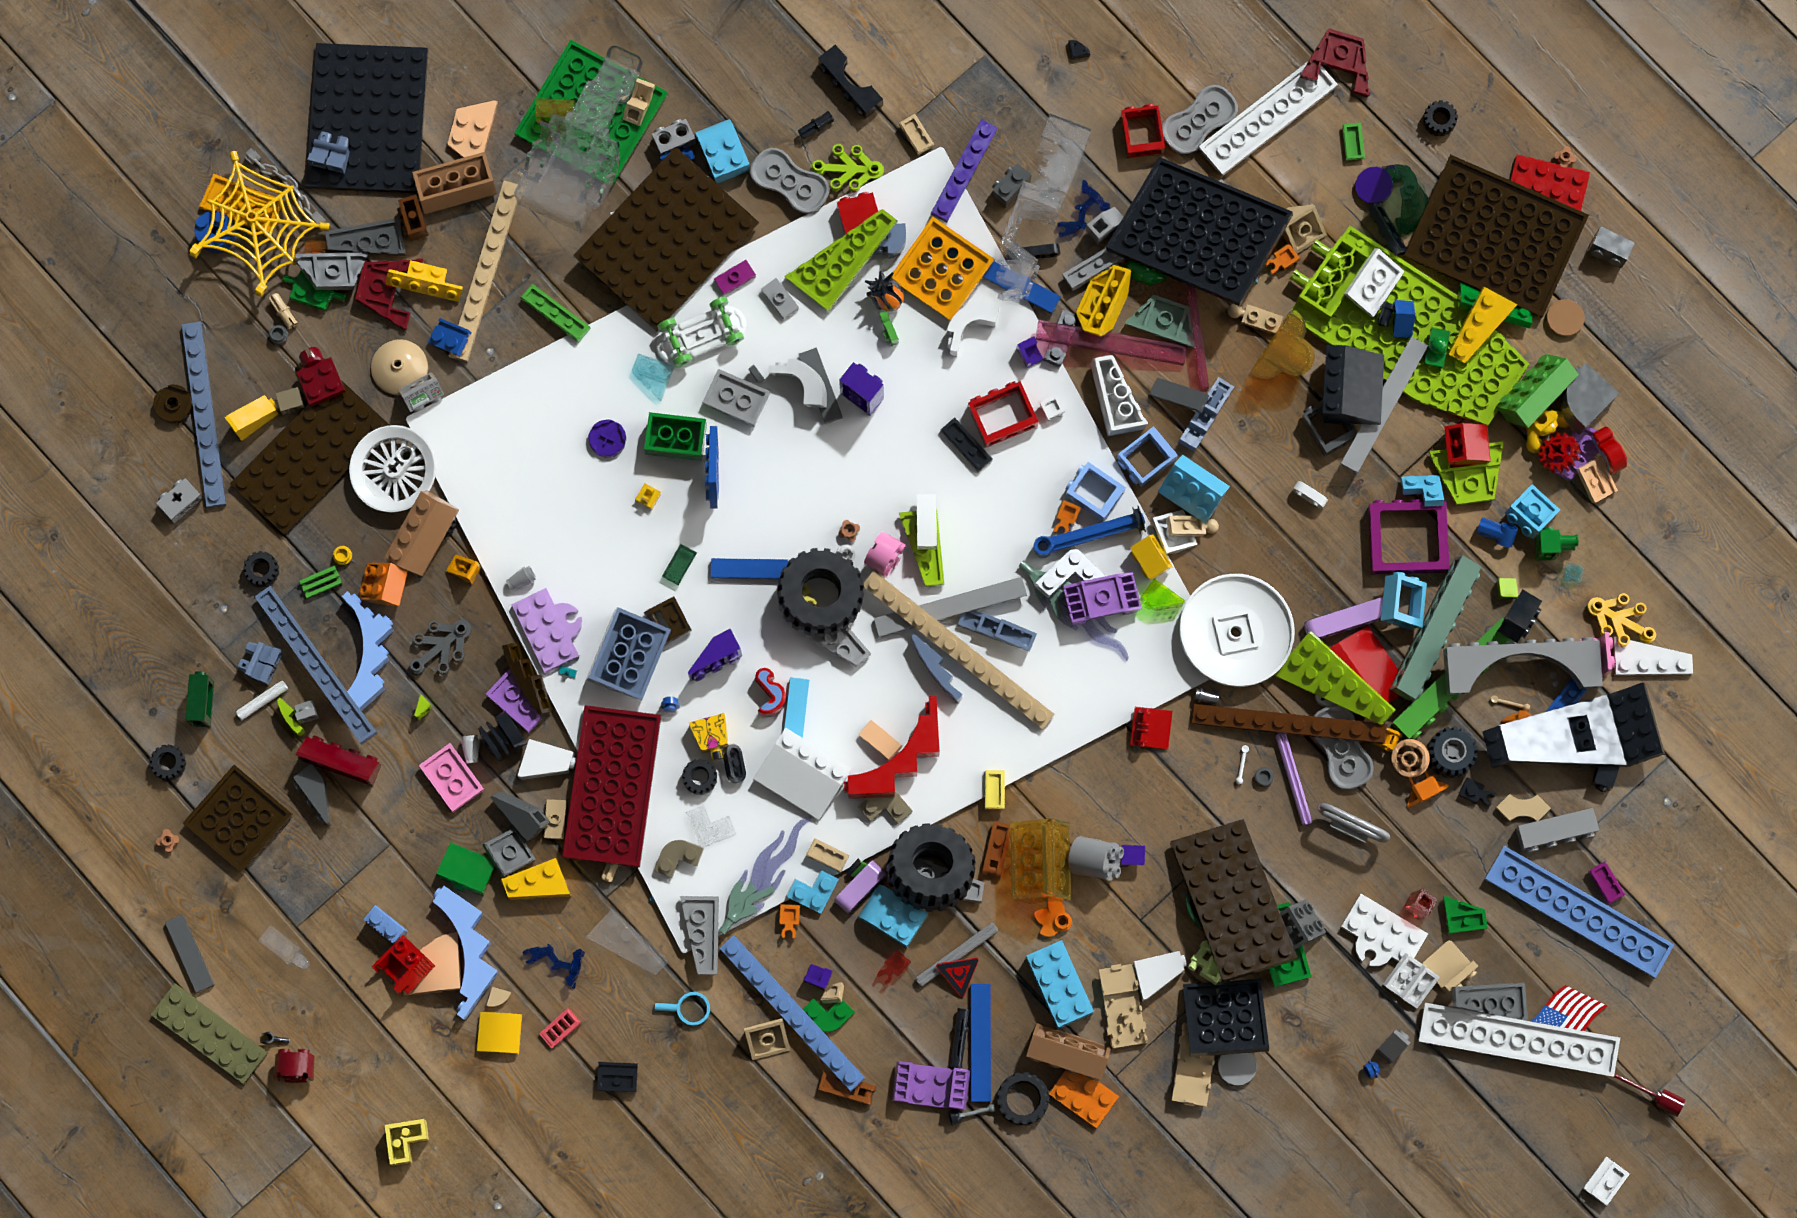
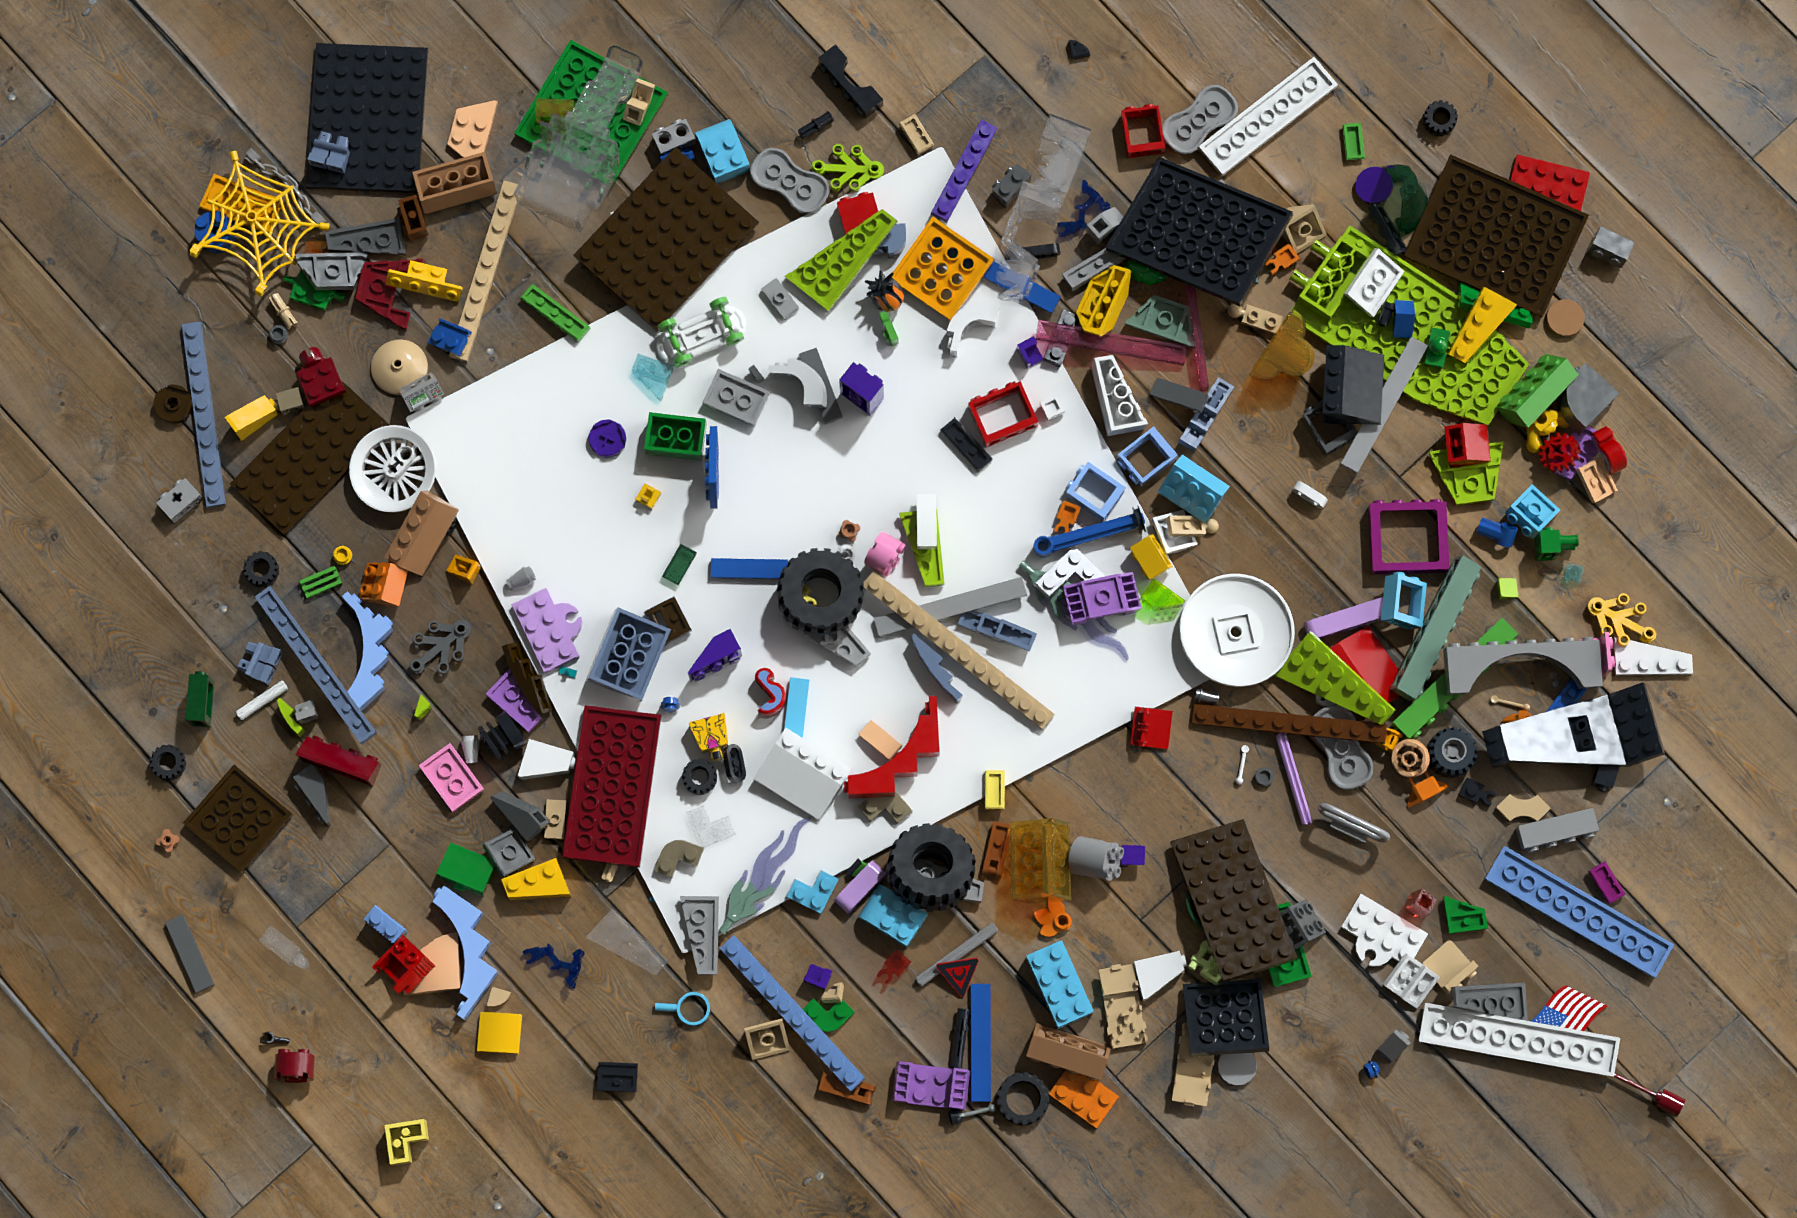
(209, 1033): olive plate -> none
(561, 1017): coral slope -> none
(735, 277): magenta plate -> none
(789, 916): orange plate -> none
(827, 855): tan plate -> none
(1341, 53): dark red wing -> none
(1428, 486): medium azure plate -> none
(1520, 616): black brick -> none
(1565, 152): nougat plate -> none
(1606, 1181): white plate -> none

